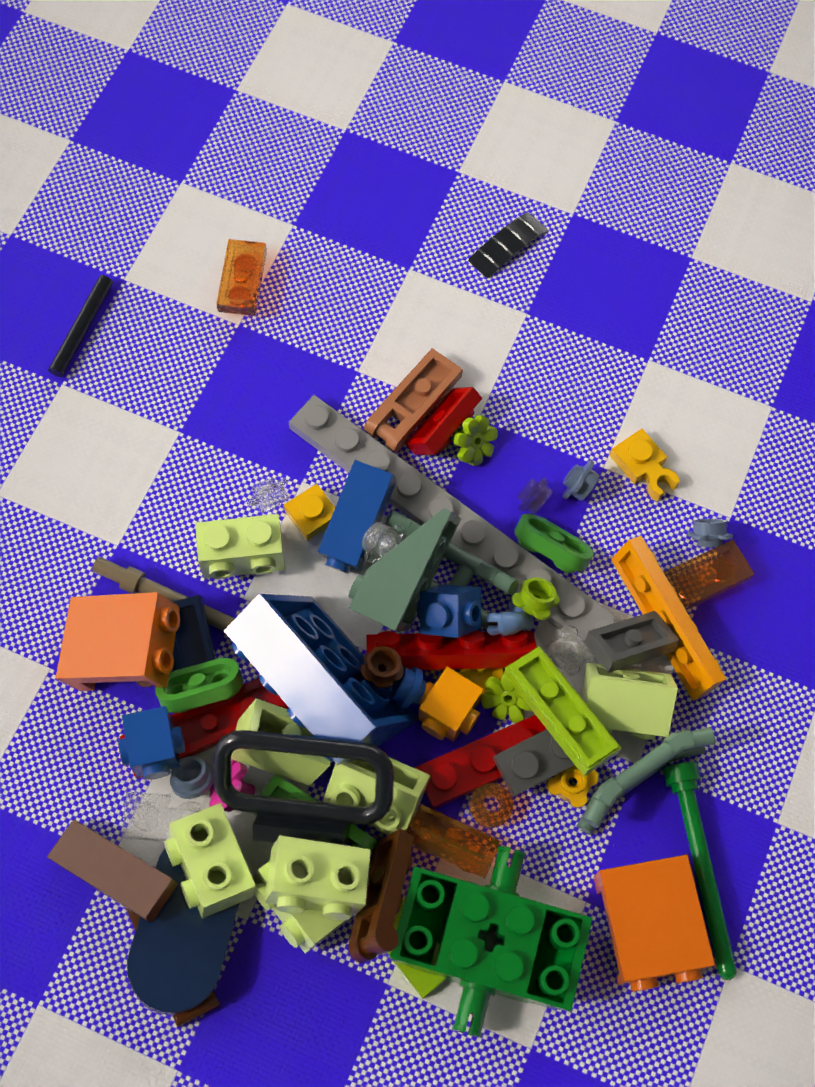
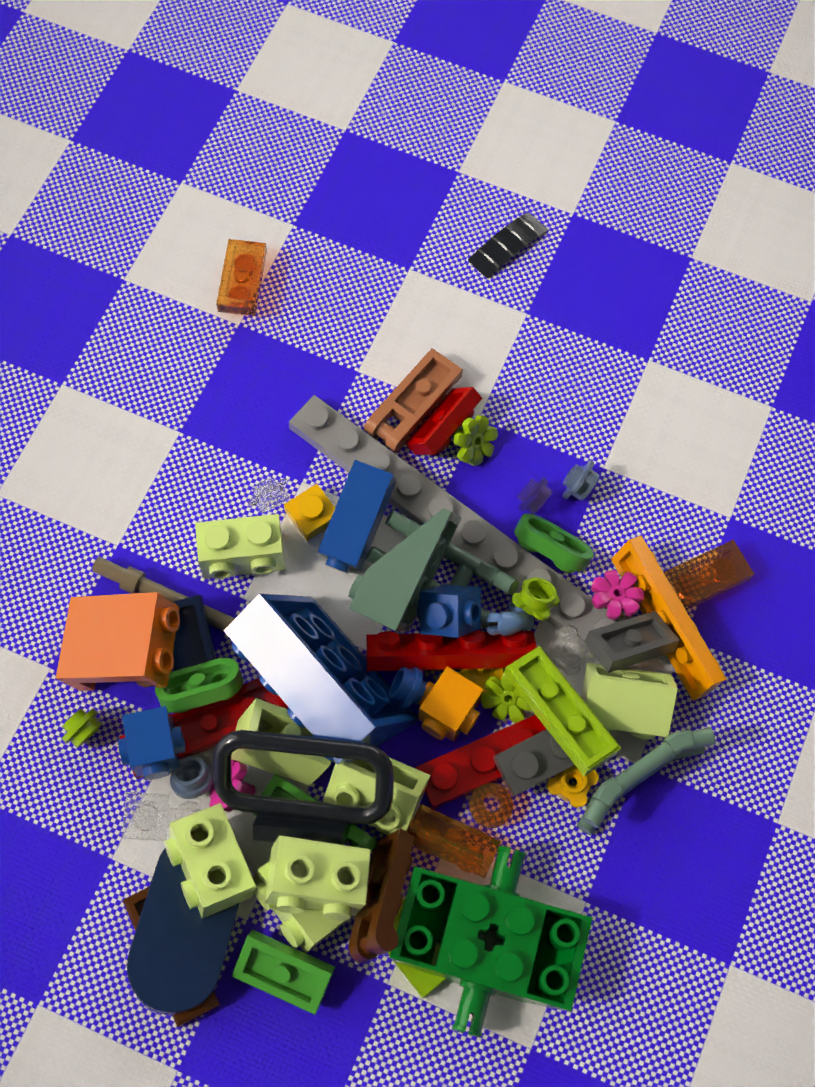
(80, 326): black bar -> none
(81, 727): none -> lime plate
(112, 871): reddish brown tile -> none
(283, 971): none -> bright green plate
(380, 540): clear plate -> none
(384, 657): reddish brown plate -> none
(617, 594): none -> dark pink plant
(642, 459): yellow plate -> none
(655, 922): orange panel -> none
(683, 781): green piece -> none
(710, 532): sand blue plate -> none

